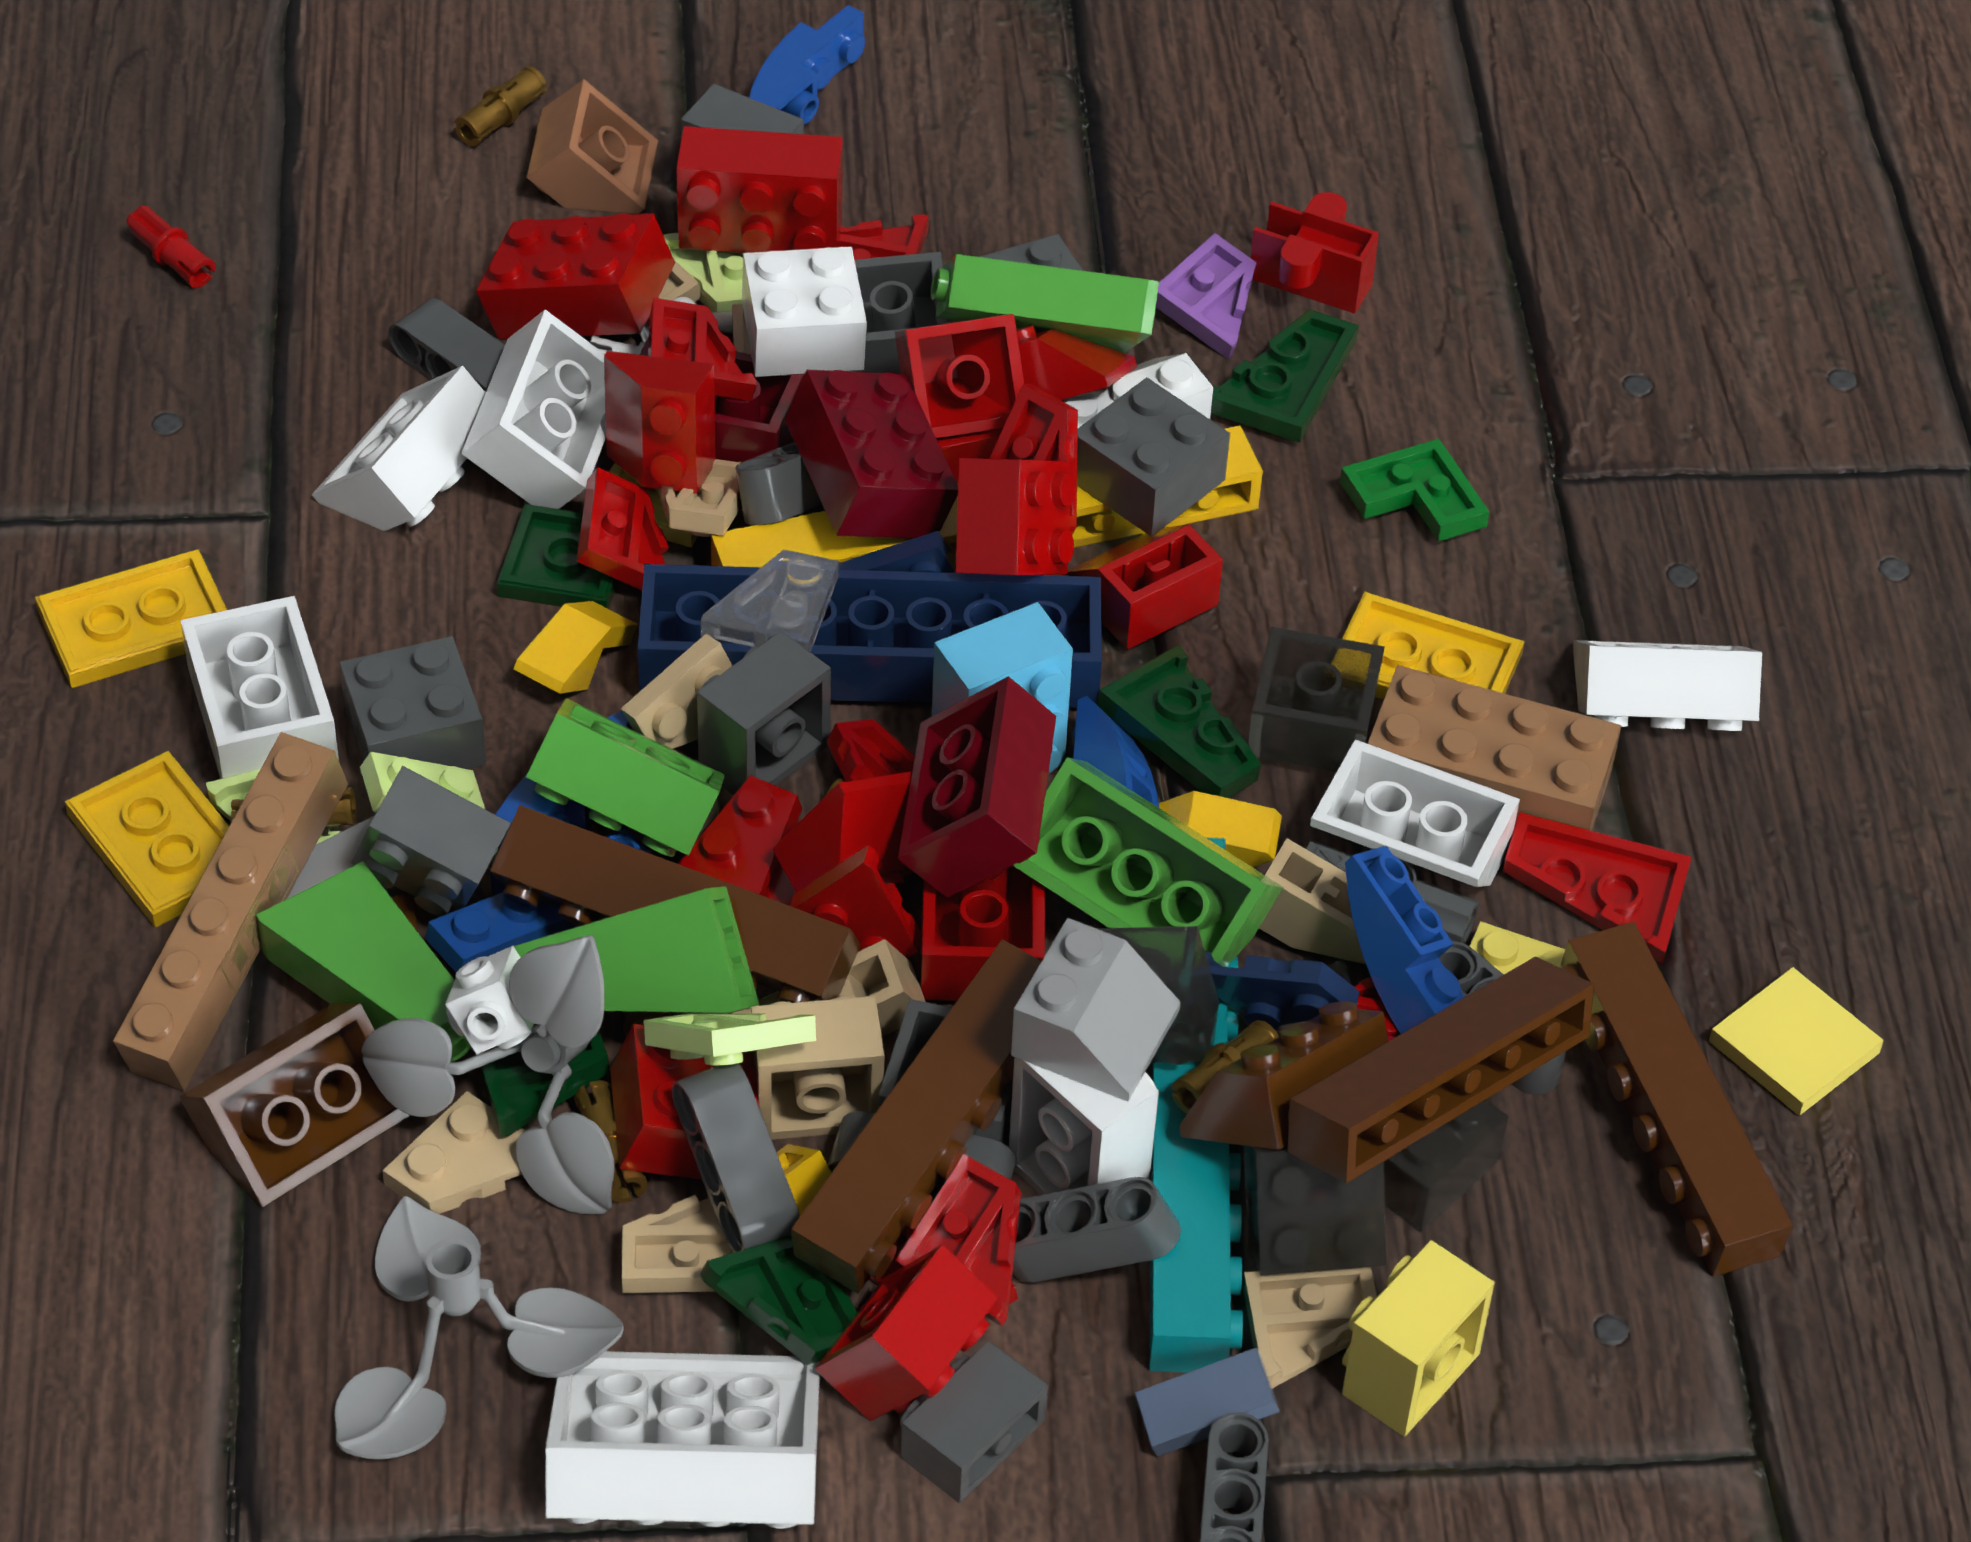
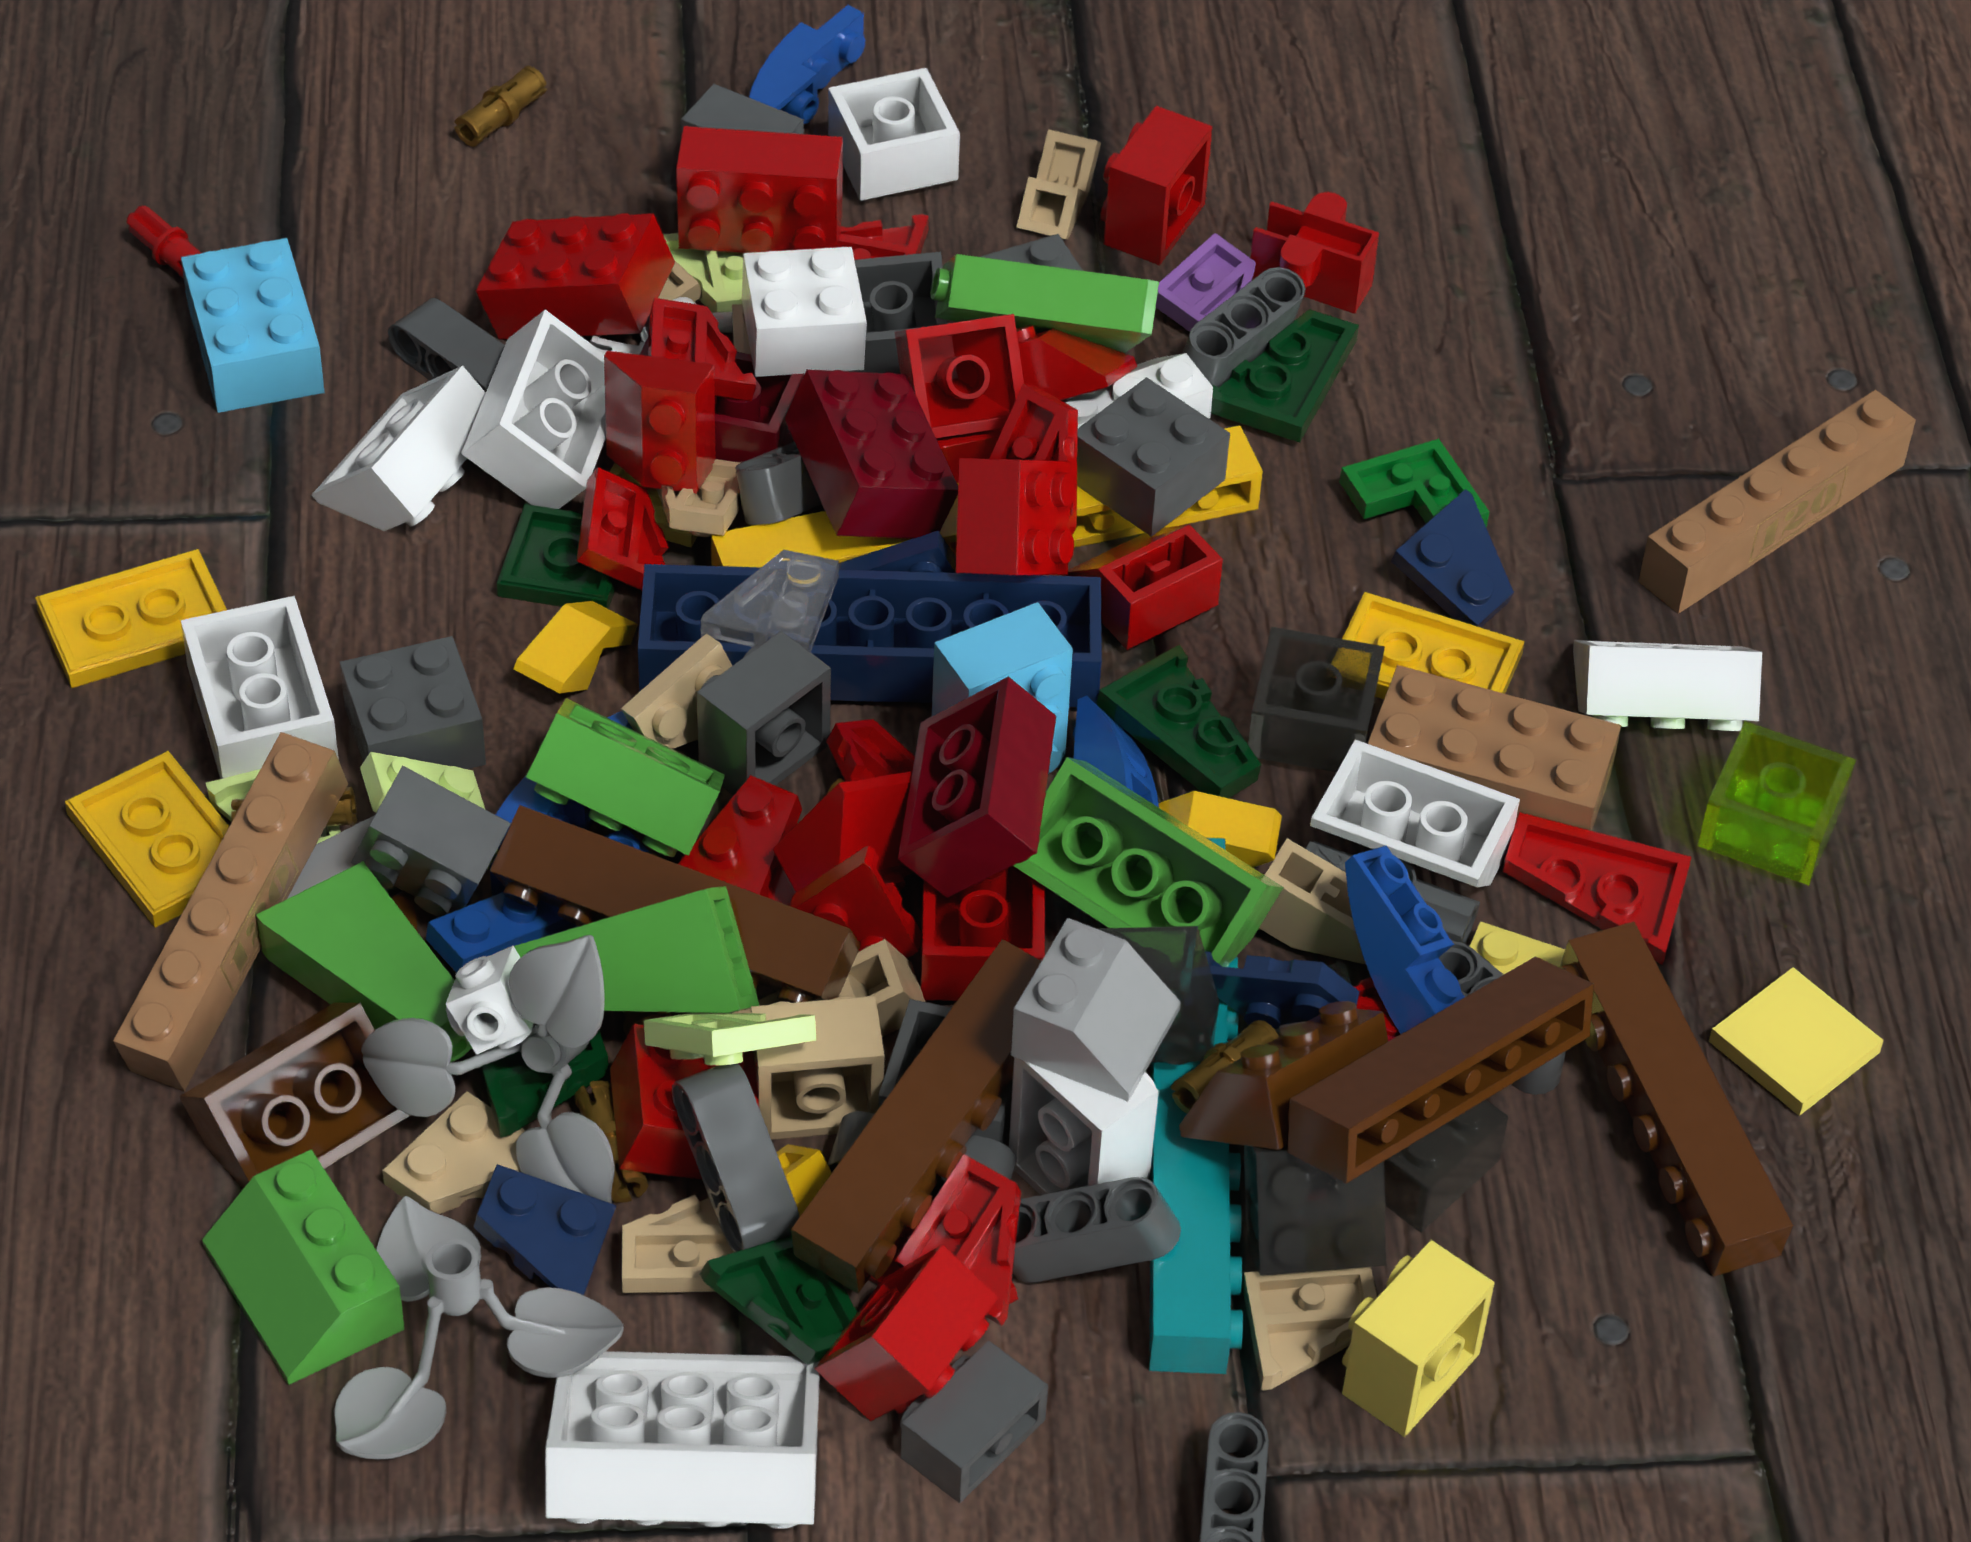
(252, 325): none -> medium azure brick
(304, 1269): none -> bright green slope
(544, 1227): none -> dark blue wing
(592, 154): nougat slope -> none
(894, 133): none -> white brick
(1061, 185): none -> tan slope
(1156, 184): none -> red brick
(1188, 1405): sand blue tile -> none
(1245, 324): none -> dark grey beam
(1457, 563): none -> dark blue wing
(1776, 501): none -> medium nougat brick
(1776, 802): none -> clear neon green brick

